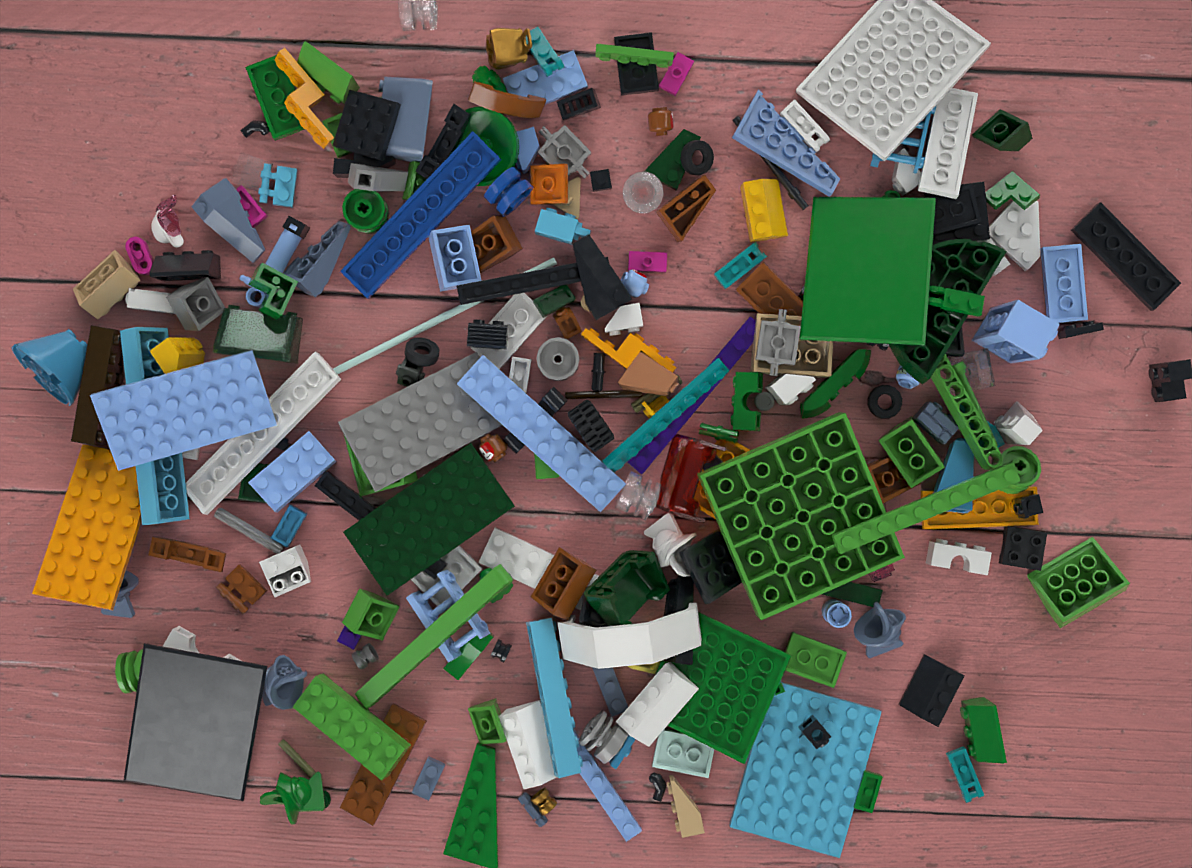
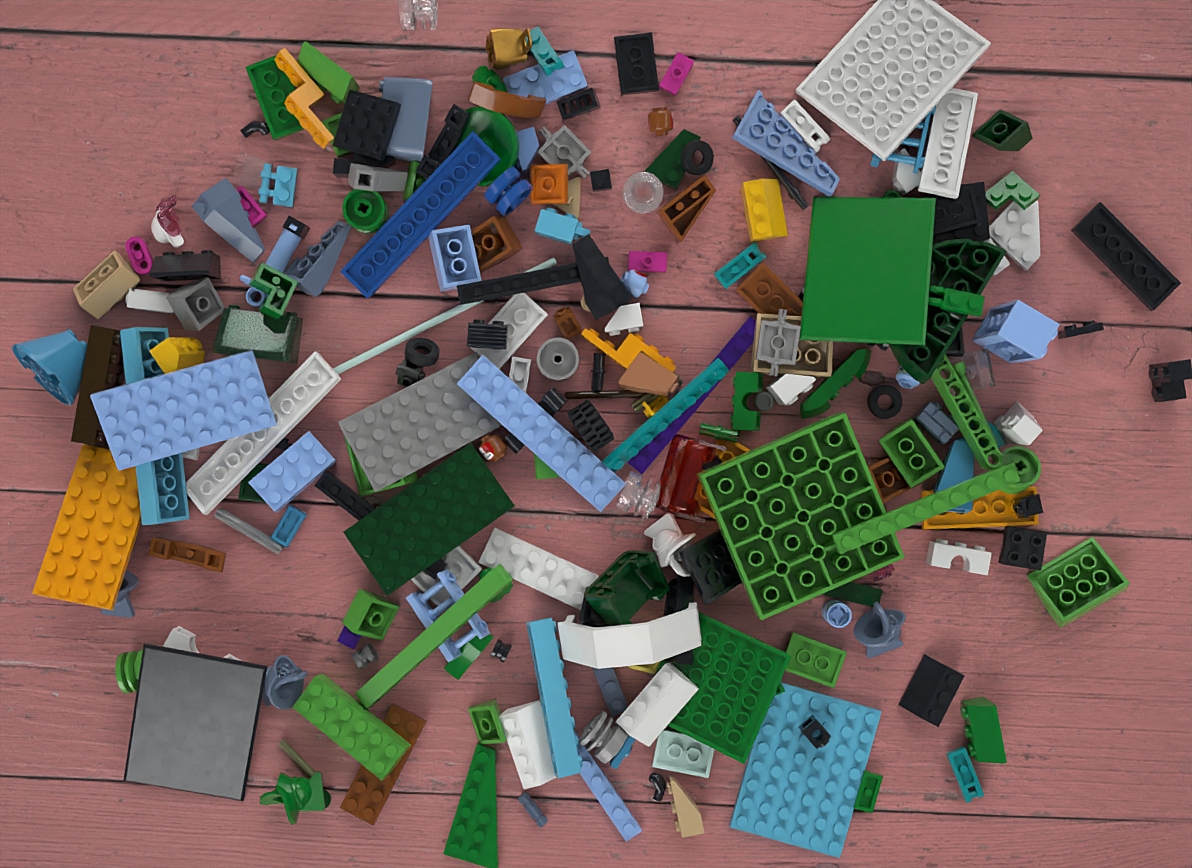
(246, 585): dark orange plate -> none
(286, 570): white slope -> none
(428, 778): sand blue plate -> none
(543, 801): pearl gold wheel -> none
(554, 300): dark green plate -> none
(563, 584): dark orange slope -> none
(641, 56): bright green plate -> none
(1064, 283): light blue plate -> none

